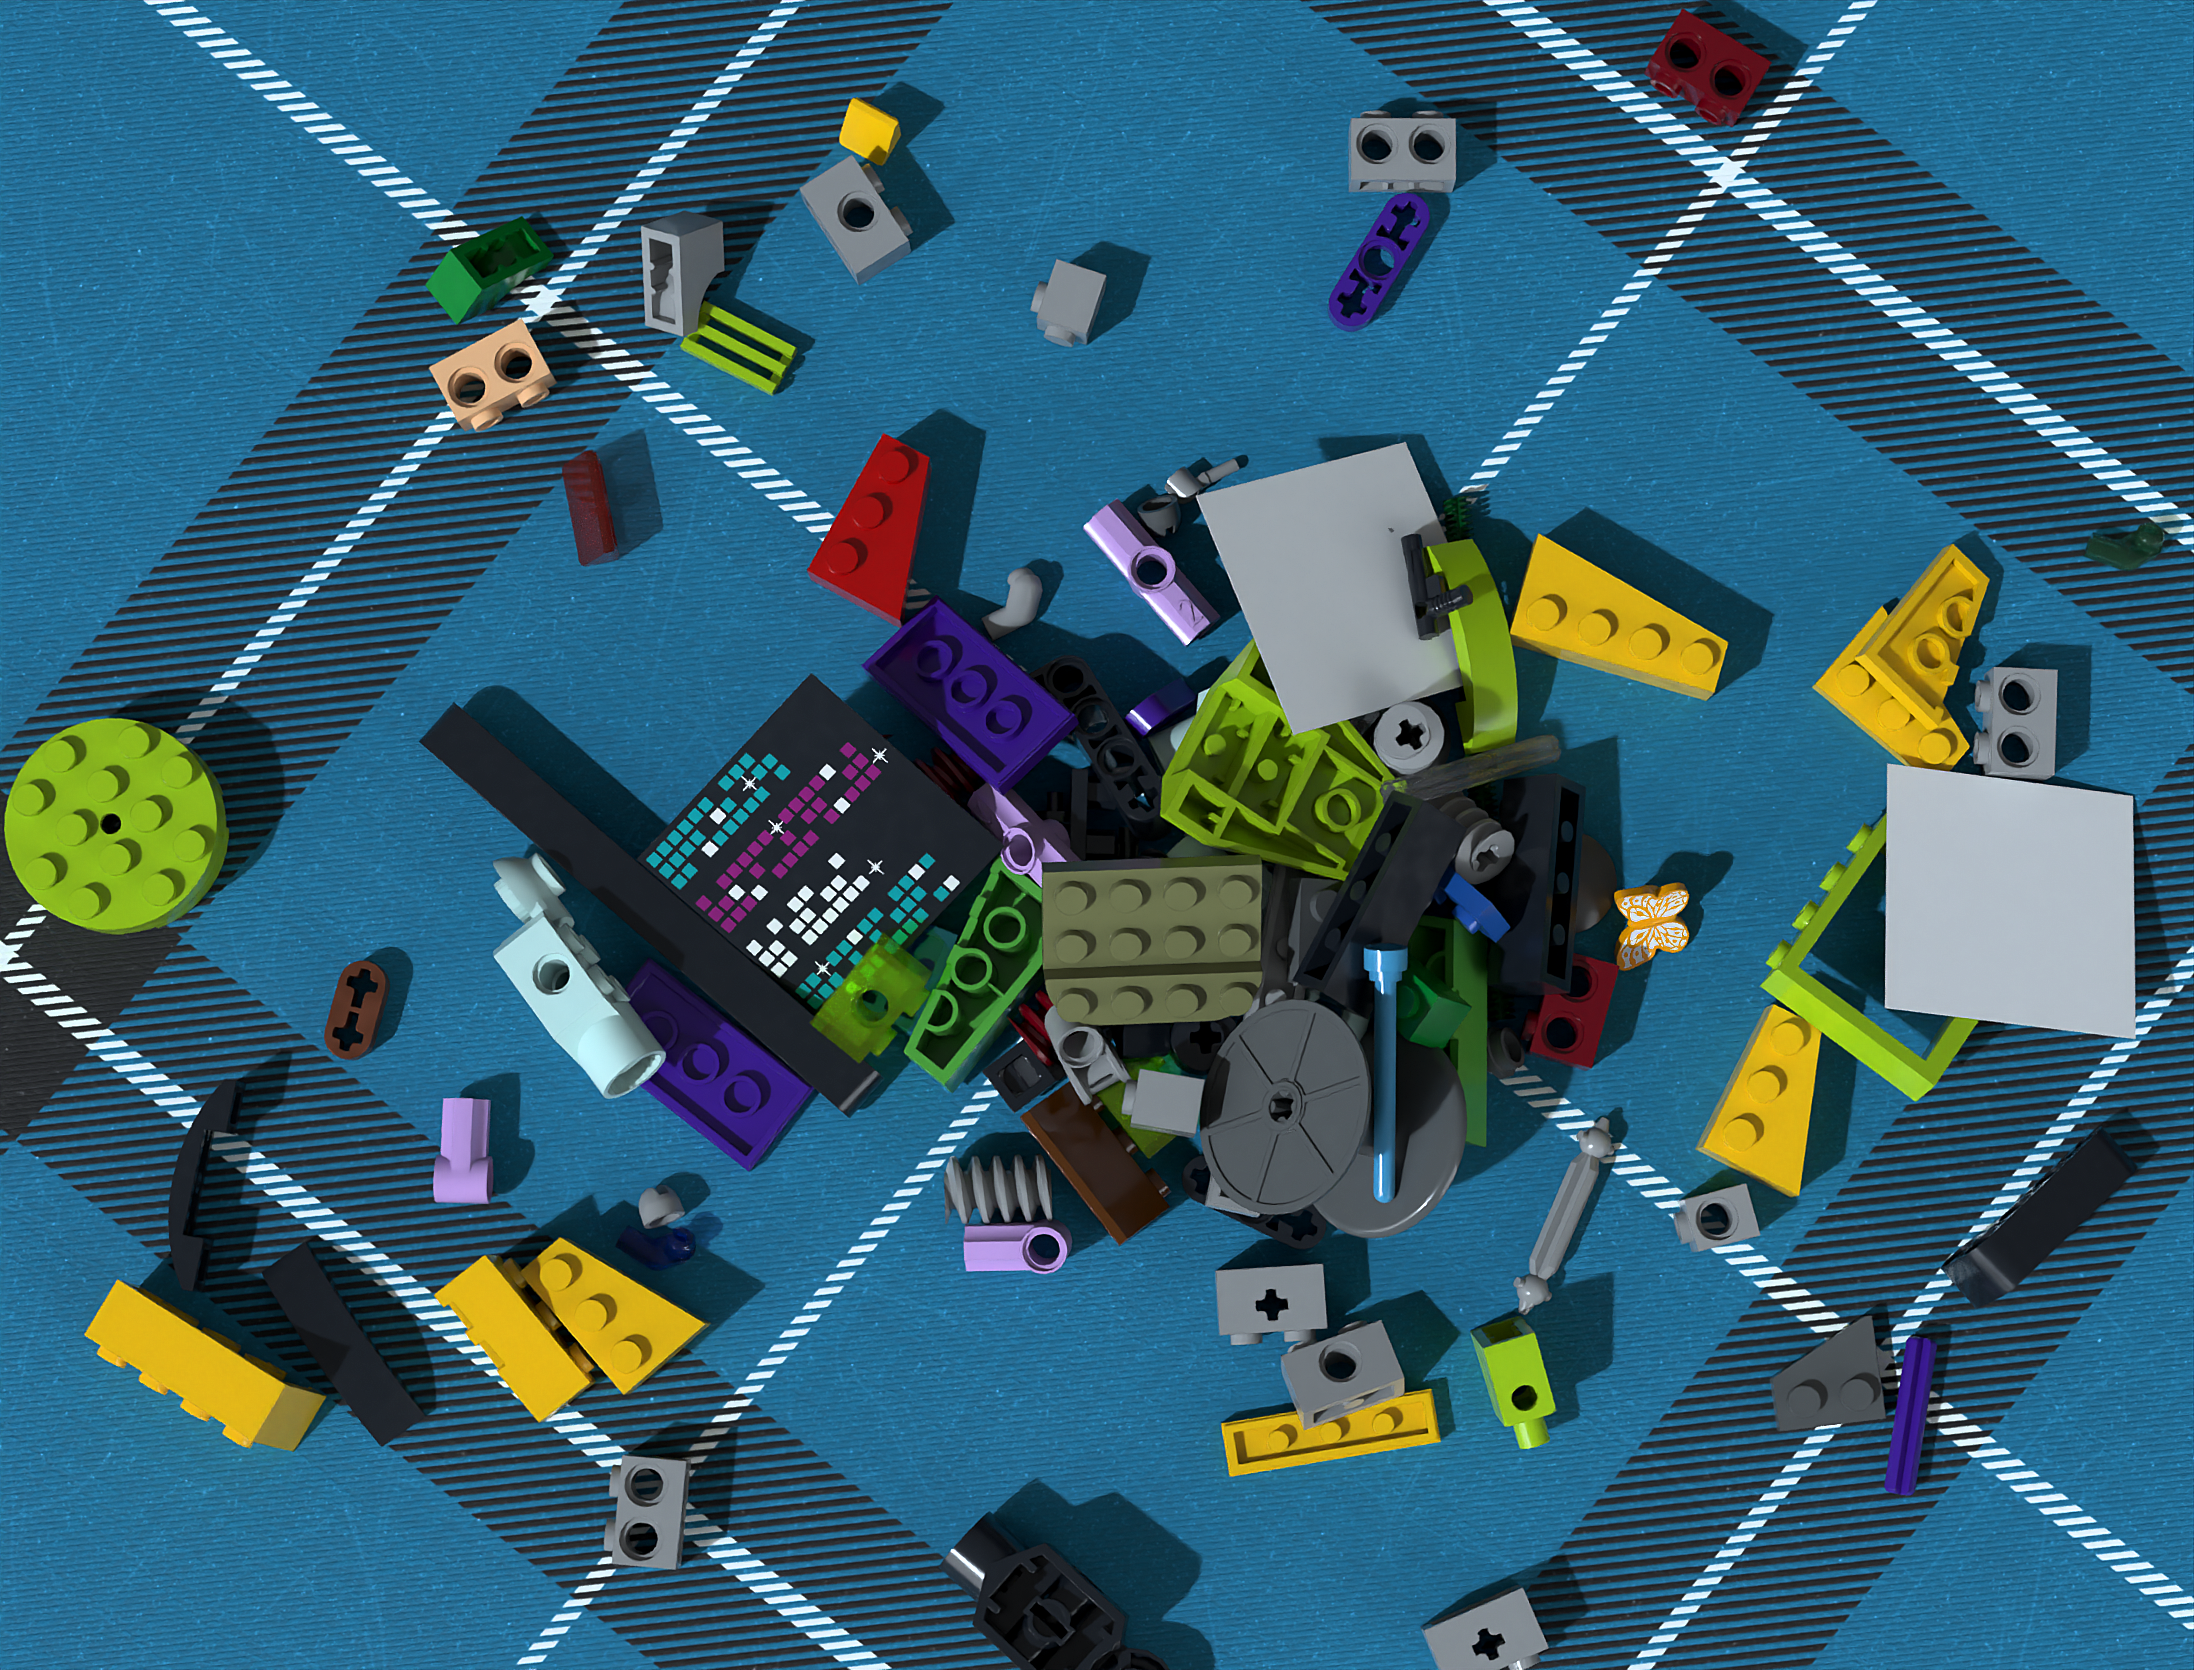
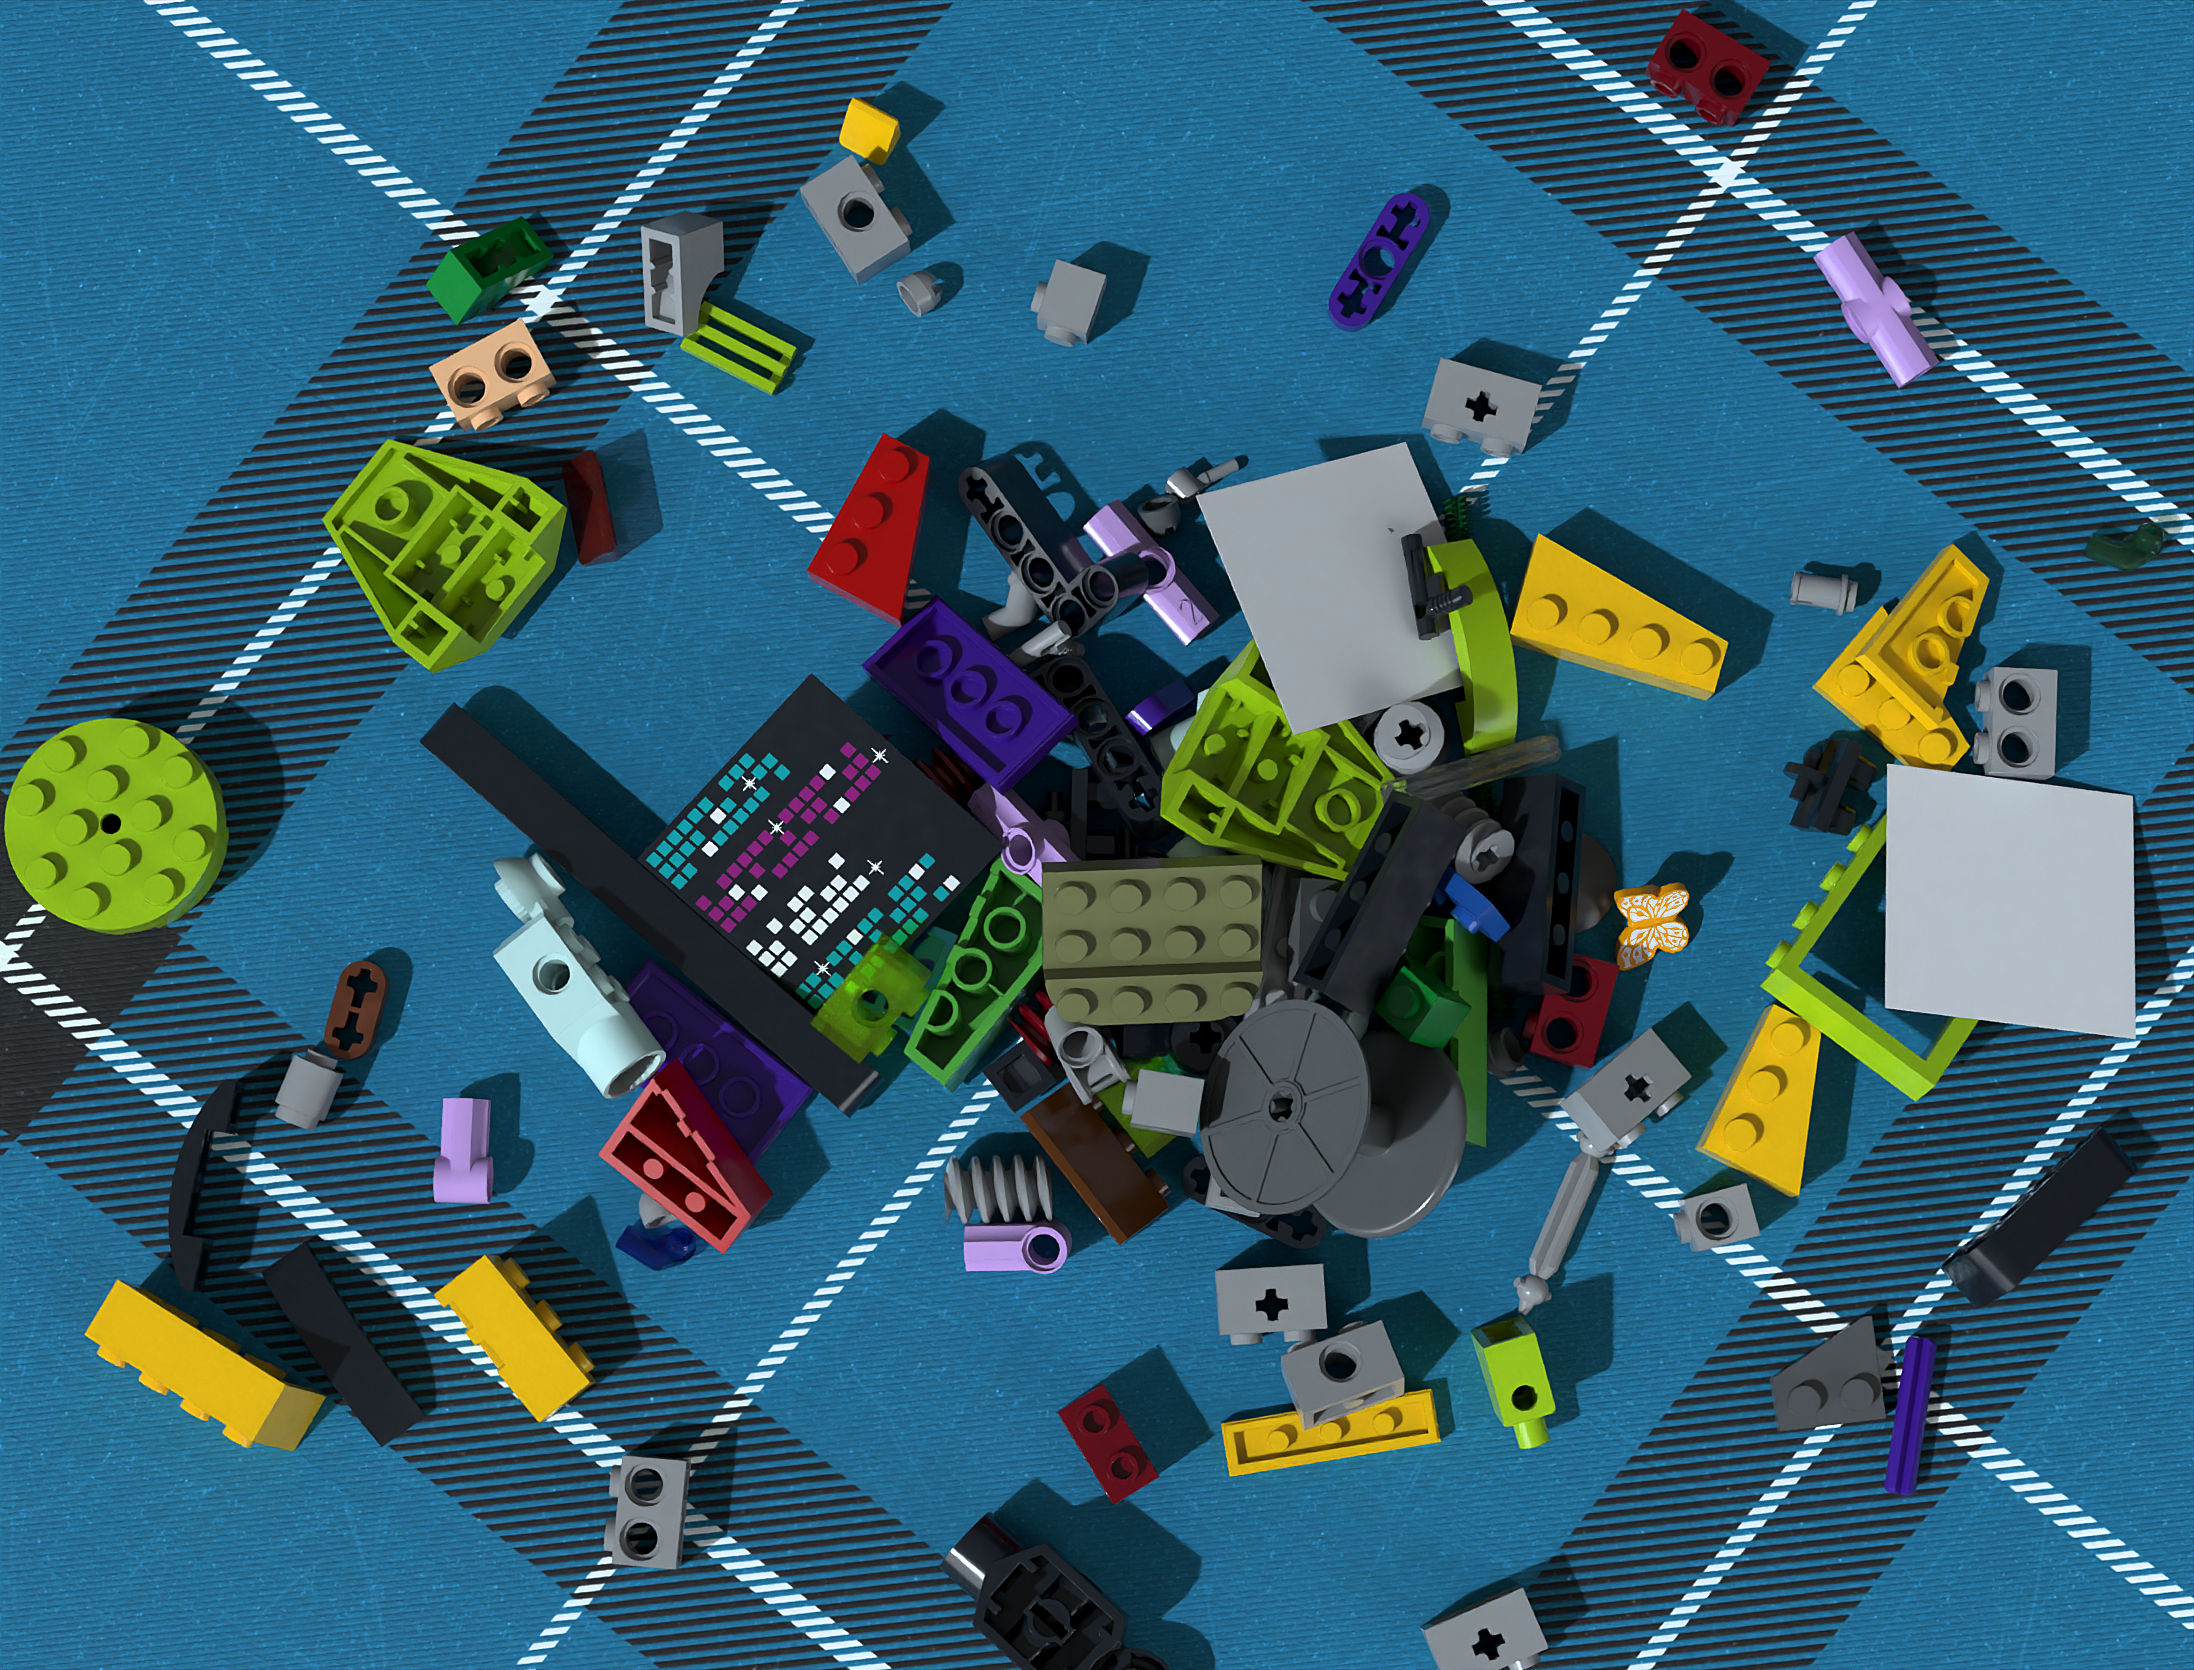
(308, 1089): none -> light grey brick
(445, 548): none -> lime wedge
(610, 1313): yellow wedge -> none
(688, 1159): none -> red wedge
(919, 293): none -> light grey hinge
(1046, 551): none -> black beam
(1046, 644): none -> light grey hose
(1108, 1444): none -> dark red brick
(1385, 967): dark azure piece -> none
(1402, 167): light grey brick -> none
(1507, 401): none -> light grey brick
(1644, 1069): none -> light grey brick
(1822, 783): none -> black hips
(1824, 592): none -> light grey pin
(1876, 309): none -> lavender piece

